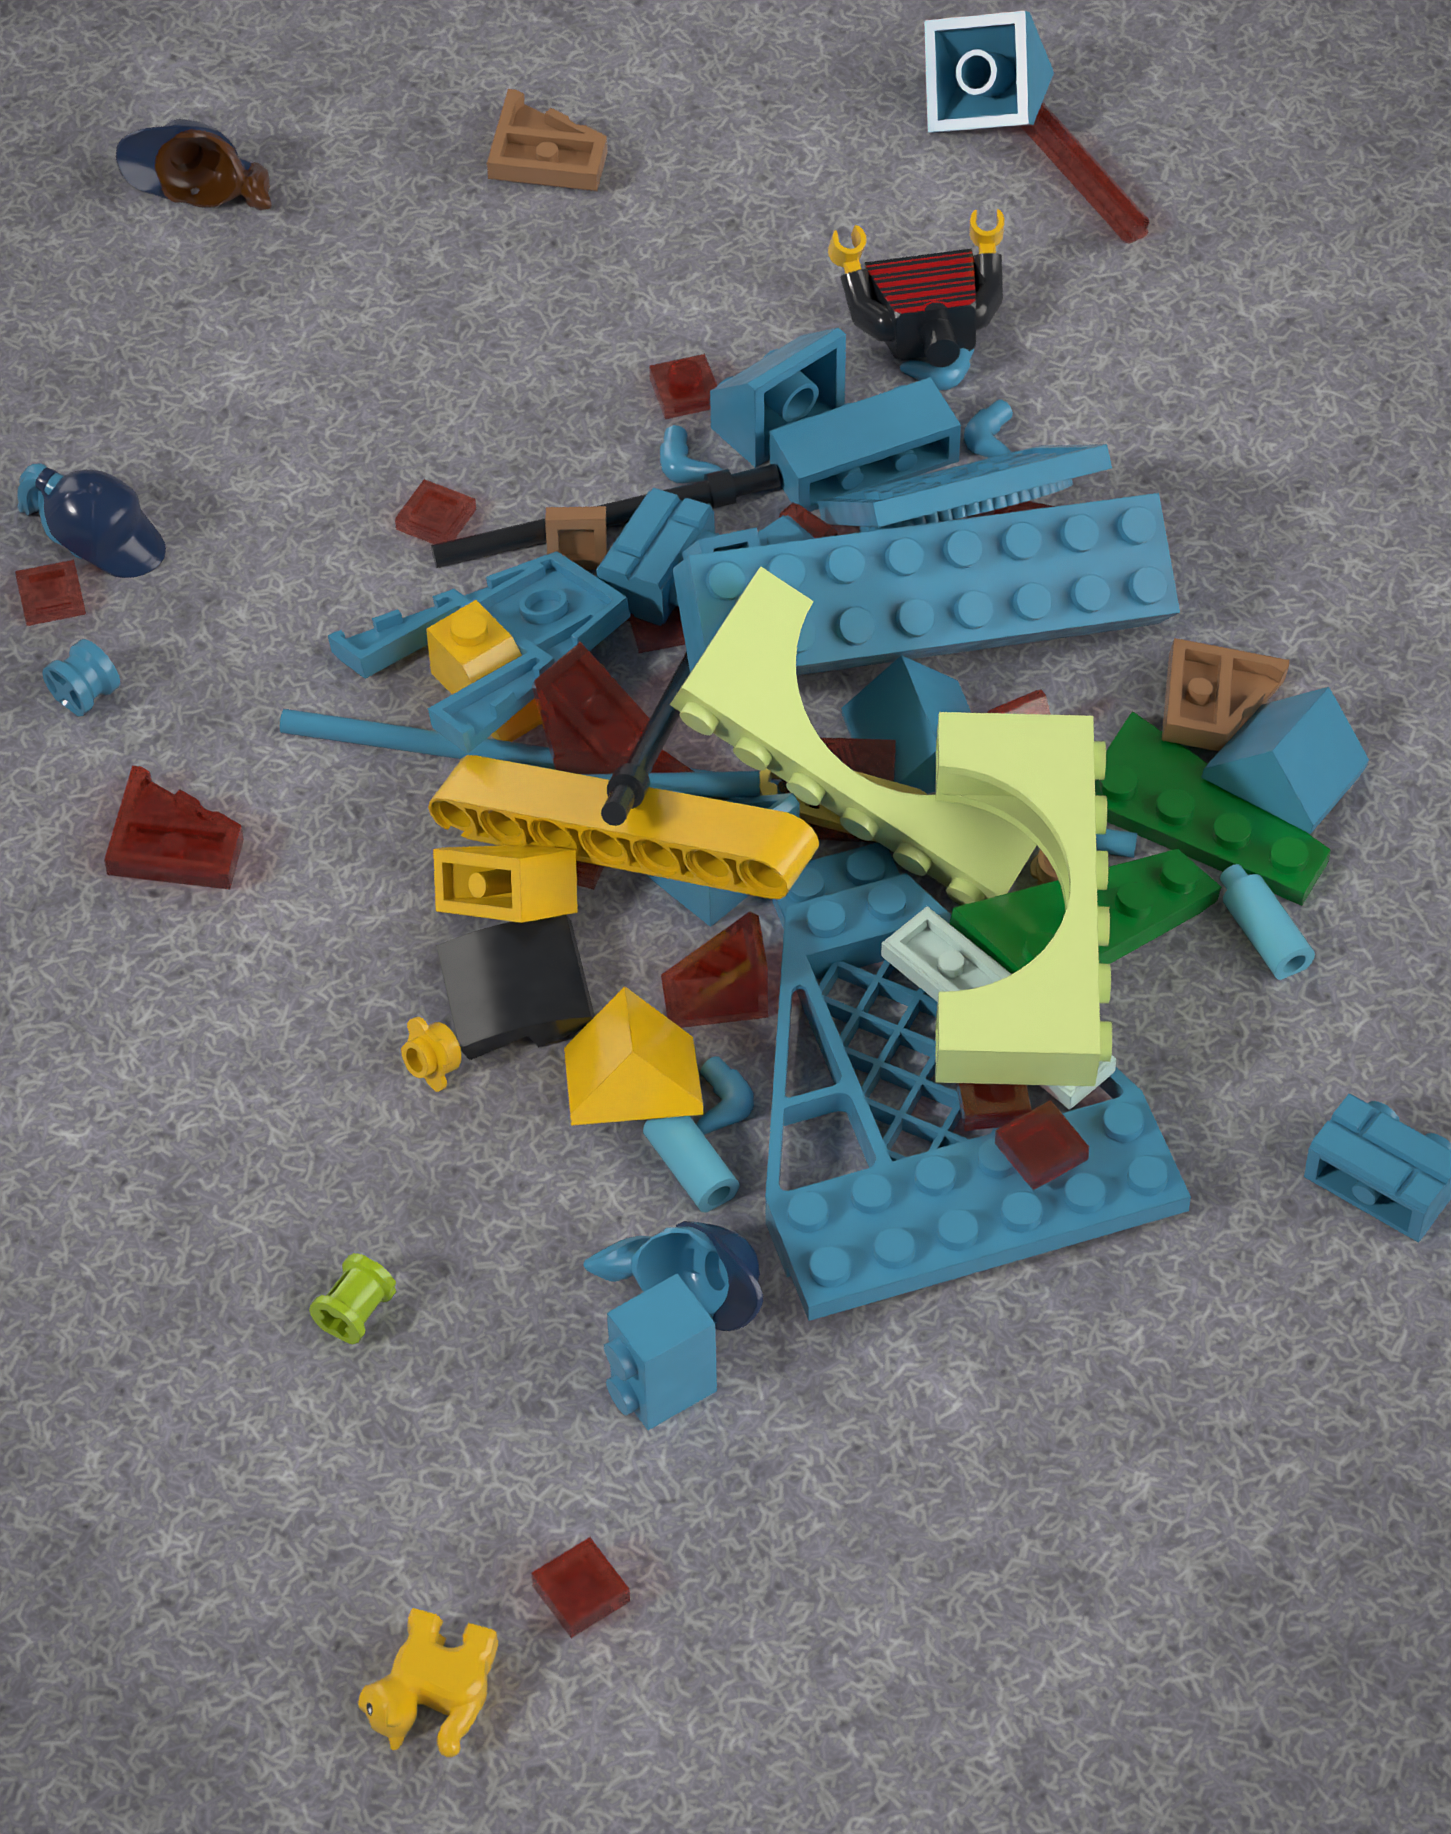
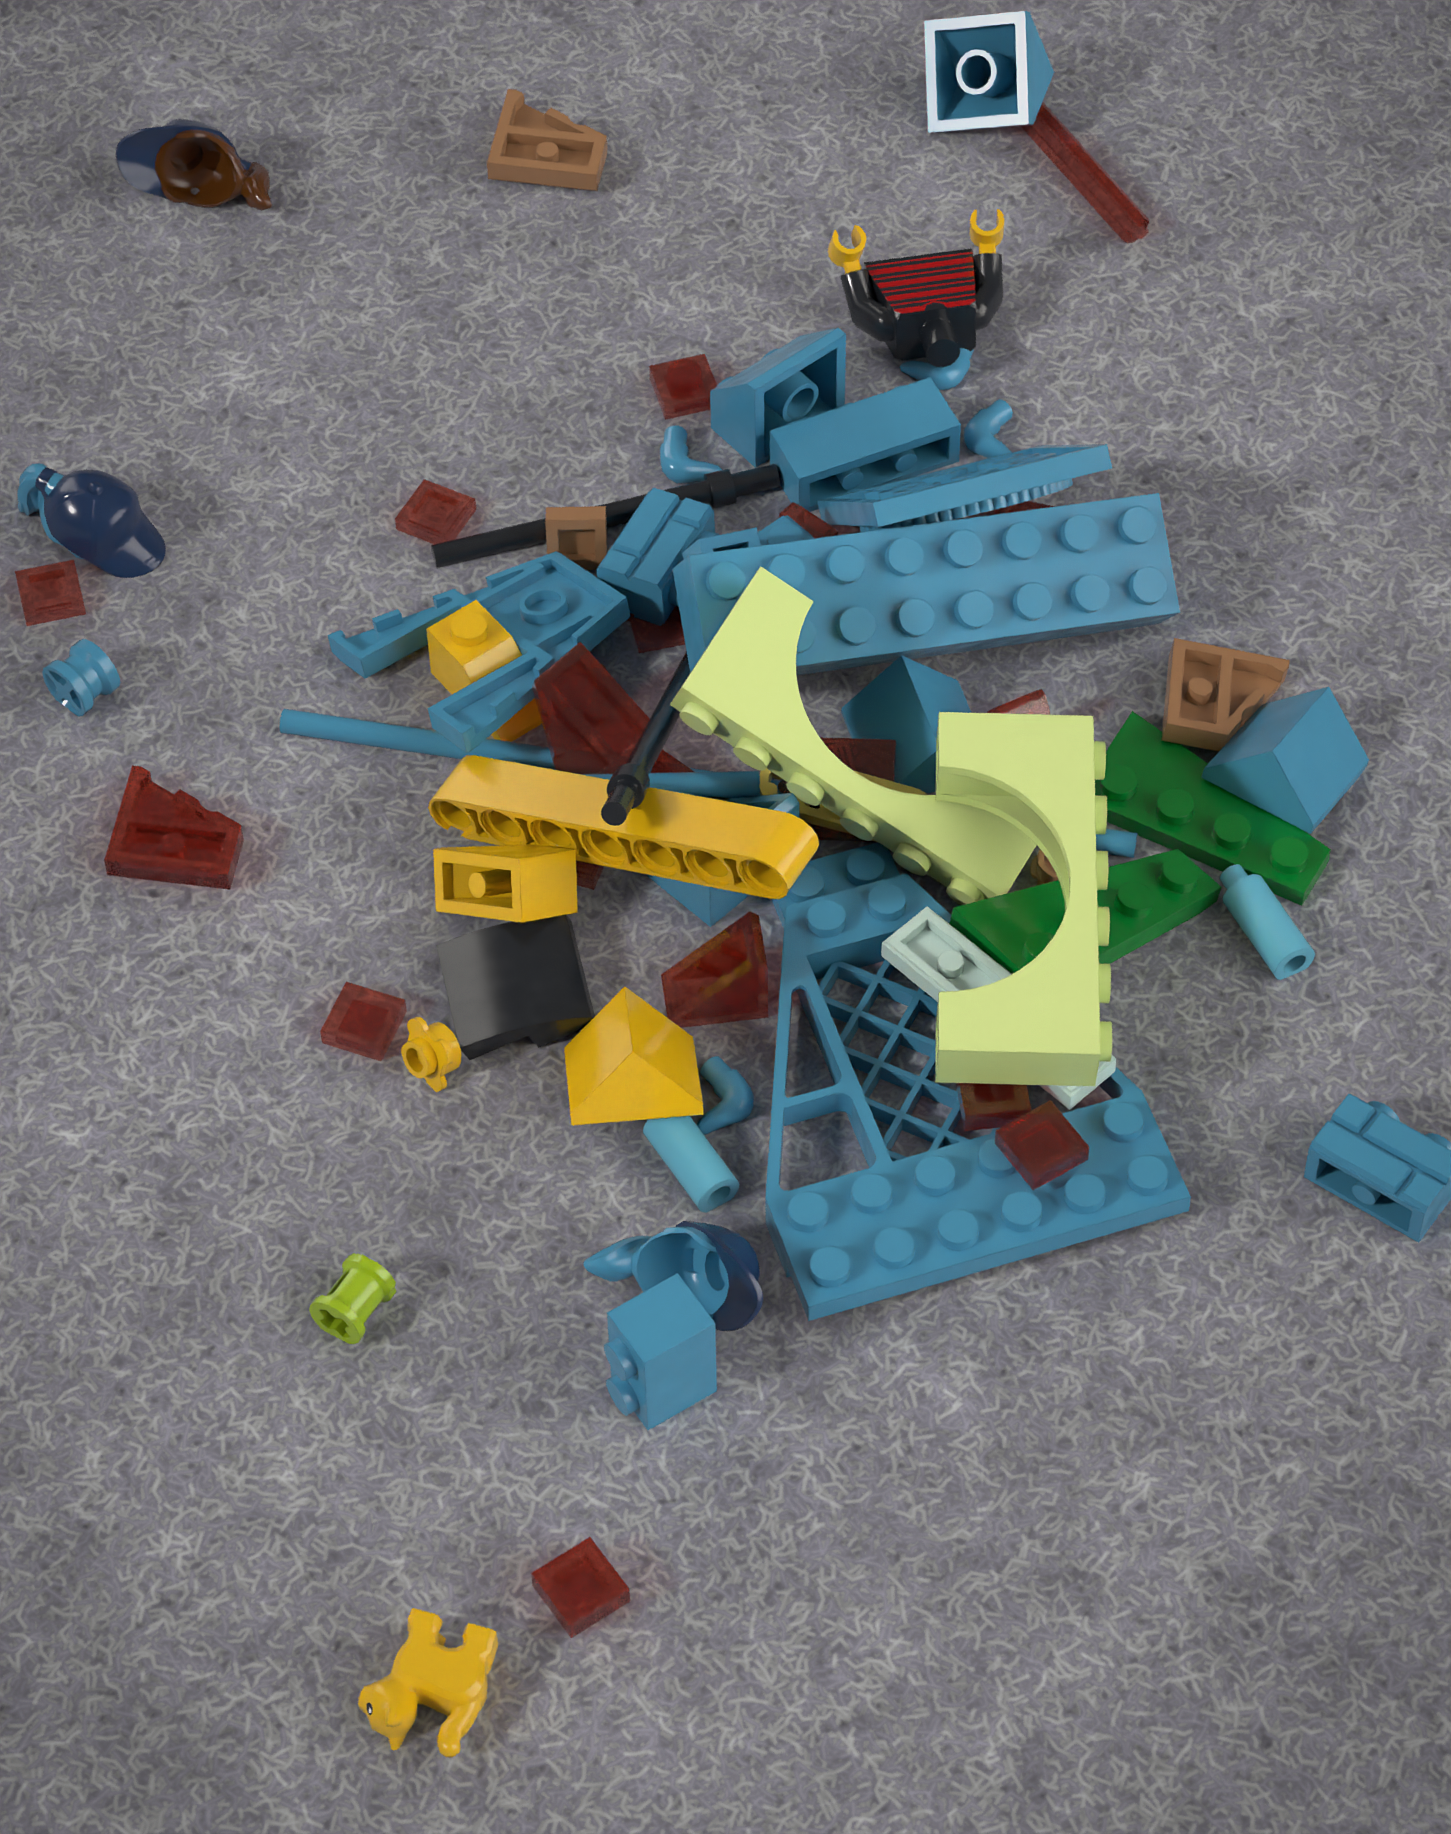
(363, 1021): none -> clear red tile

